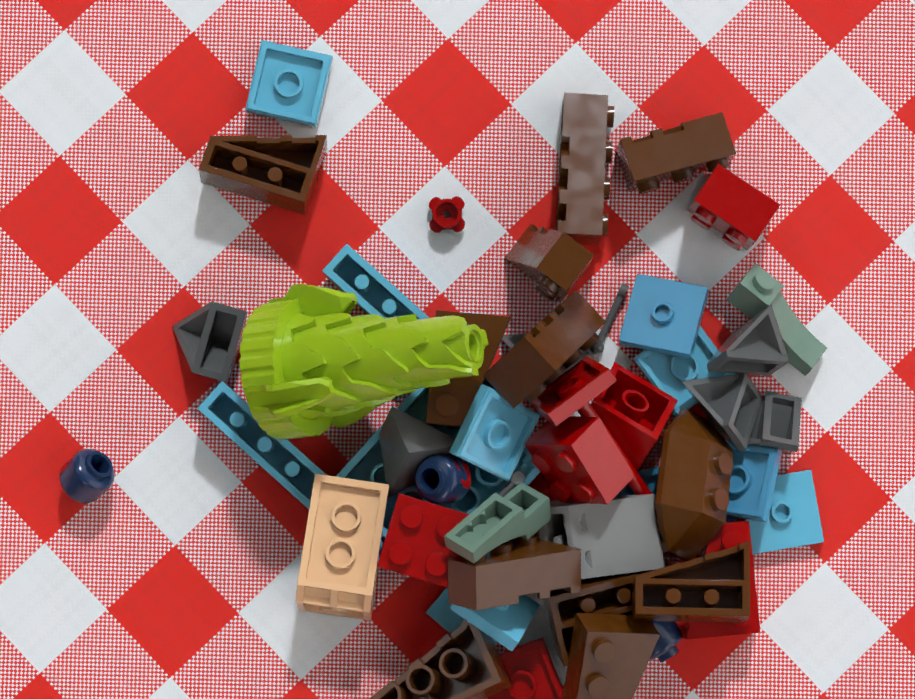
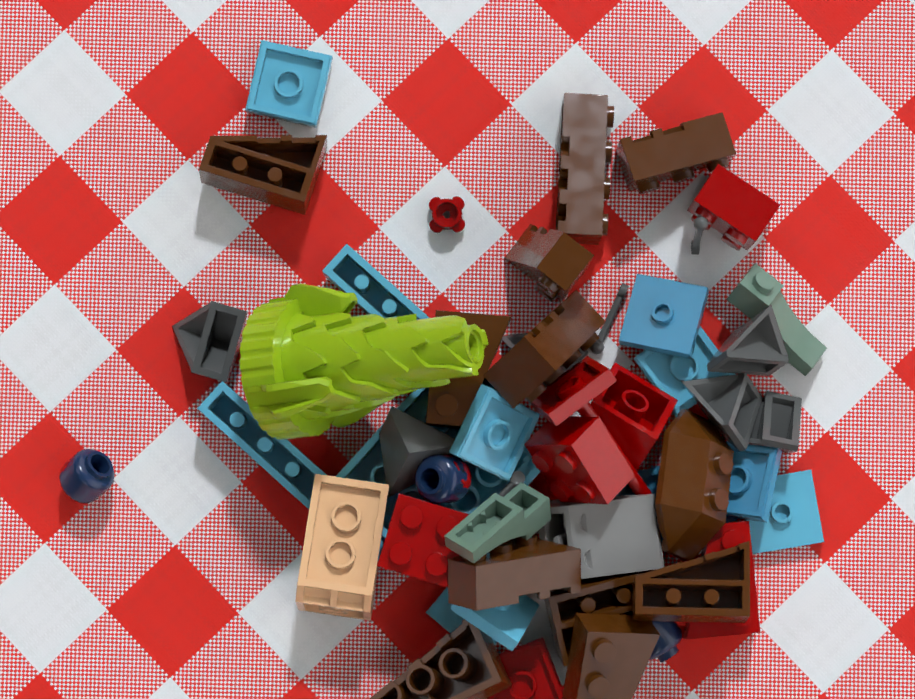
(700, 225): none -> dark grey hinge

